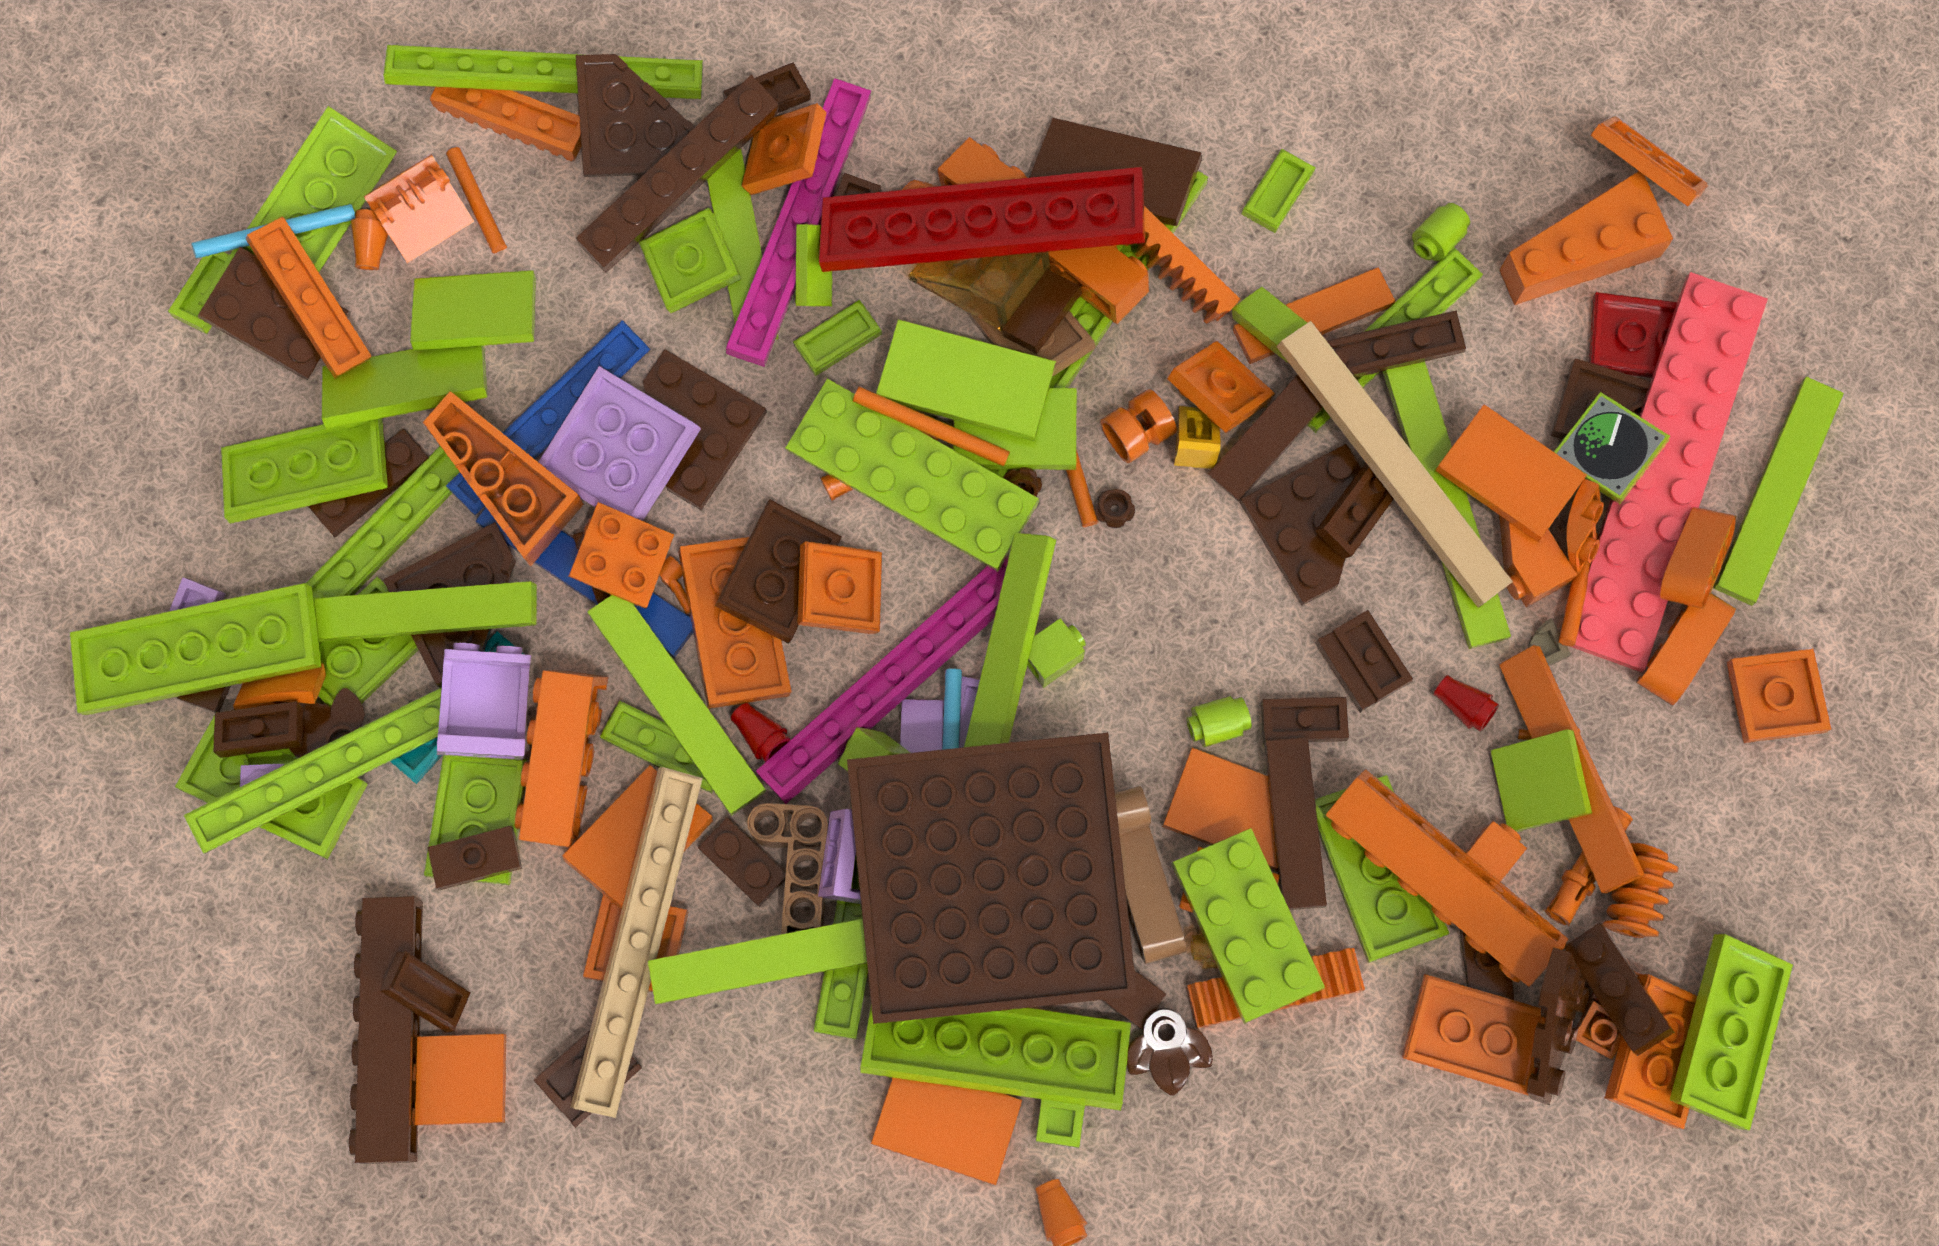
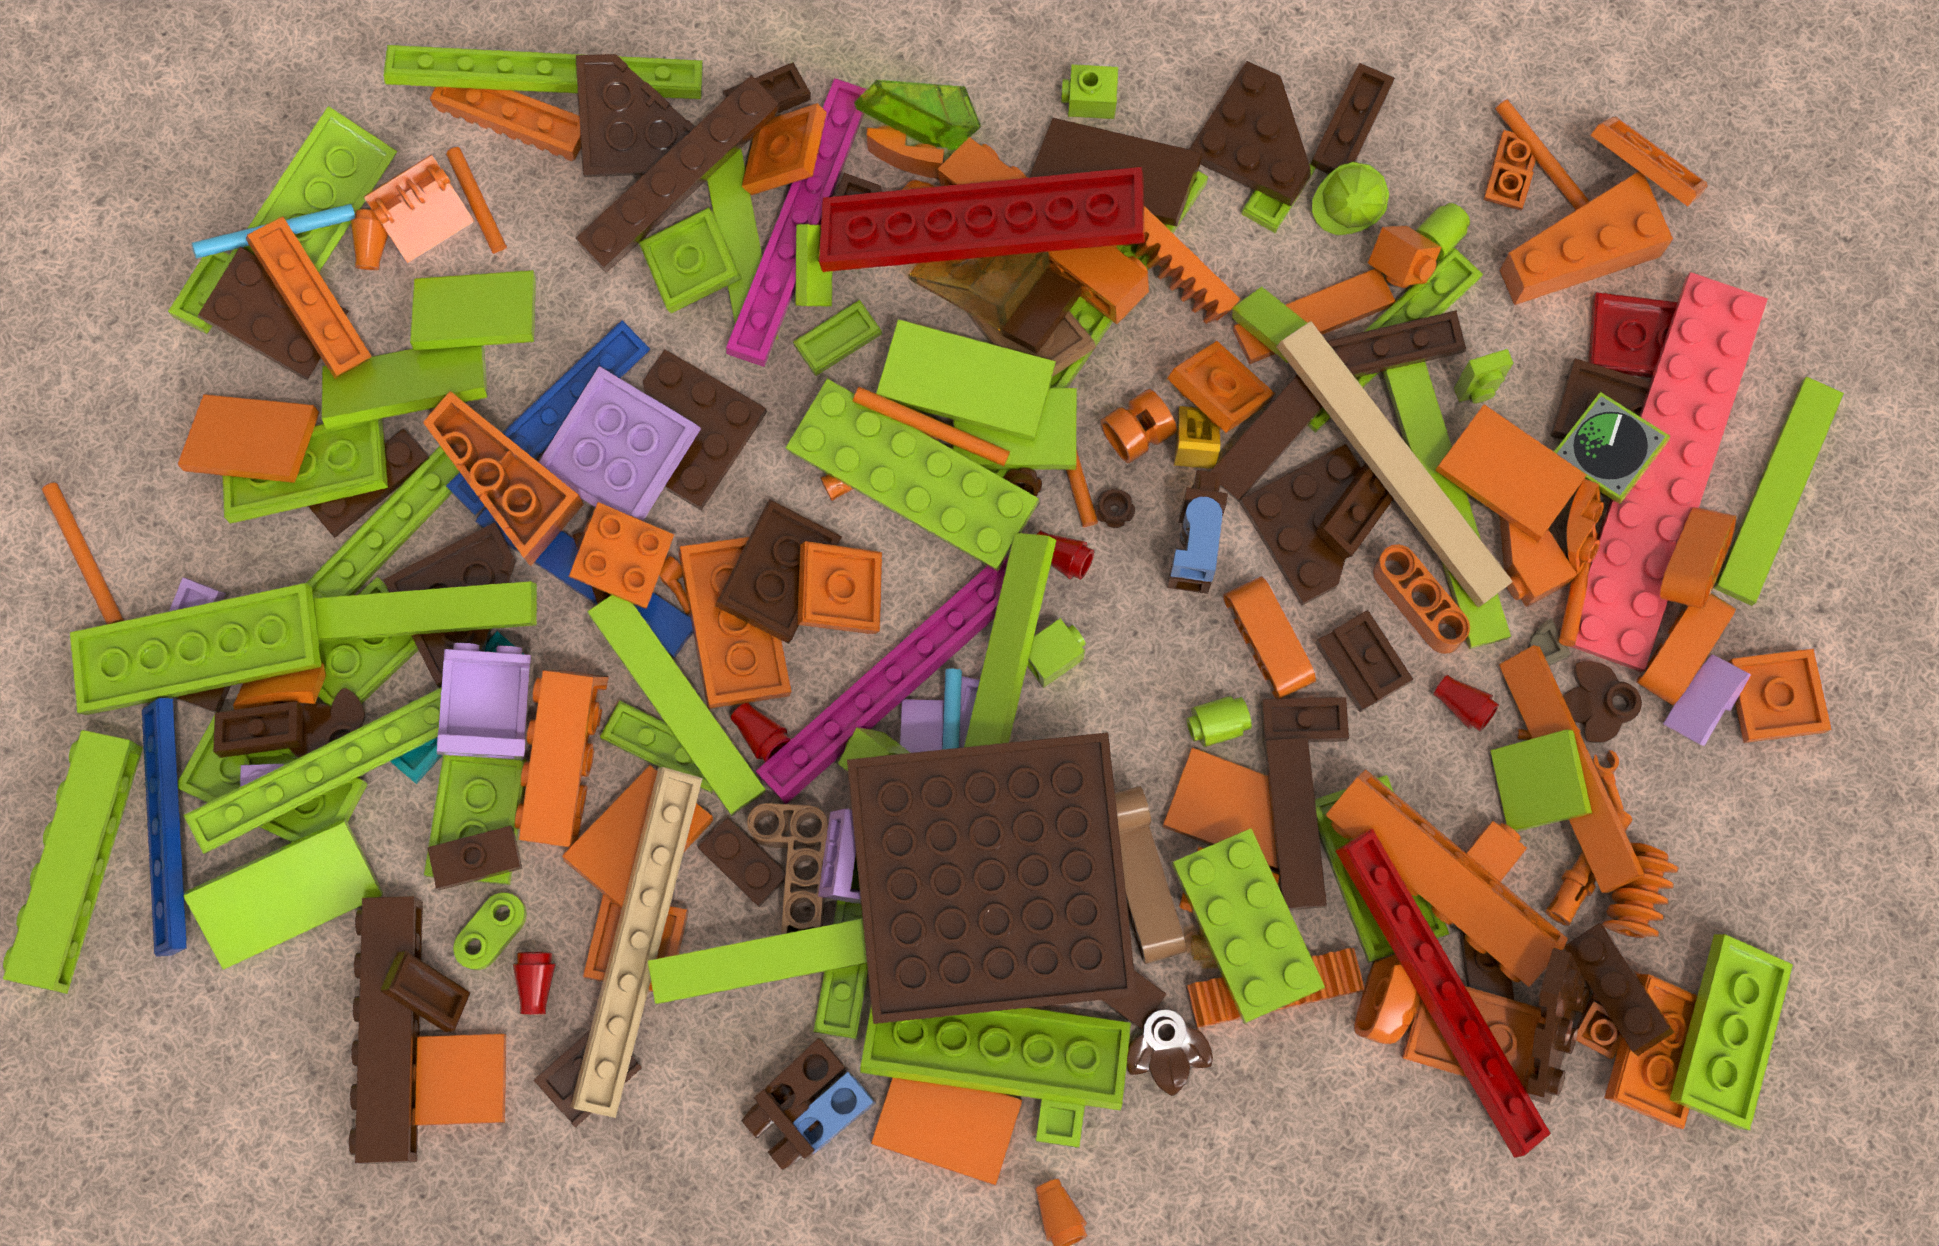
(72, 862): none -> lime brick
(82, 553): none -> orange bar
(163, 828): none -> blue tile
(248, 438): none -> orange tile
(283, 893): none -> lime tile
(492, 933): none -> lime plate
(533, 980): none -> red cone
(797, 1113): none -> reddish brown hips
(892, 148): none -> orange slope
(923, 111): none -> clear neon green slope
(1070, 556): none -> red cone
(1091, 91): none -> lime brick
(1199, 535): none -> medium blue hips
(1256, 137): none -> reddish brown plate
(1271, 637): none -> orange beam
(1350, 199): none -> lime piece
(1353, 118): none -> reddish brown plate
(1386, 1003): none -> orange piece
(1404, 256): none -> orange brick
(1419, 579): none -> orange beam
(1443, 993): none -> red tile
(1483, 376): none -> lime plate
(1510, 172): none -> orange slope
(1542, 155): none -> orange bar
(1594, 701): none -> reddish brown plate
(1608, 778): none -> orange hand
(1706, 698): none -> lavender slope

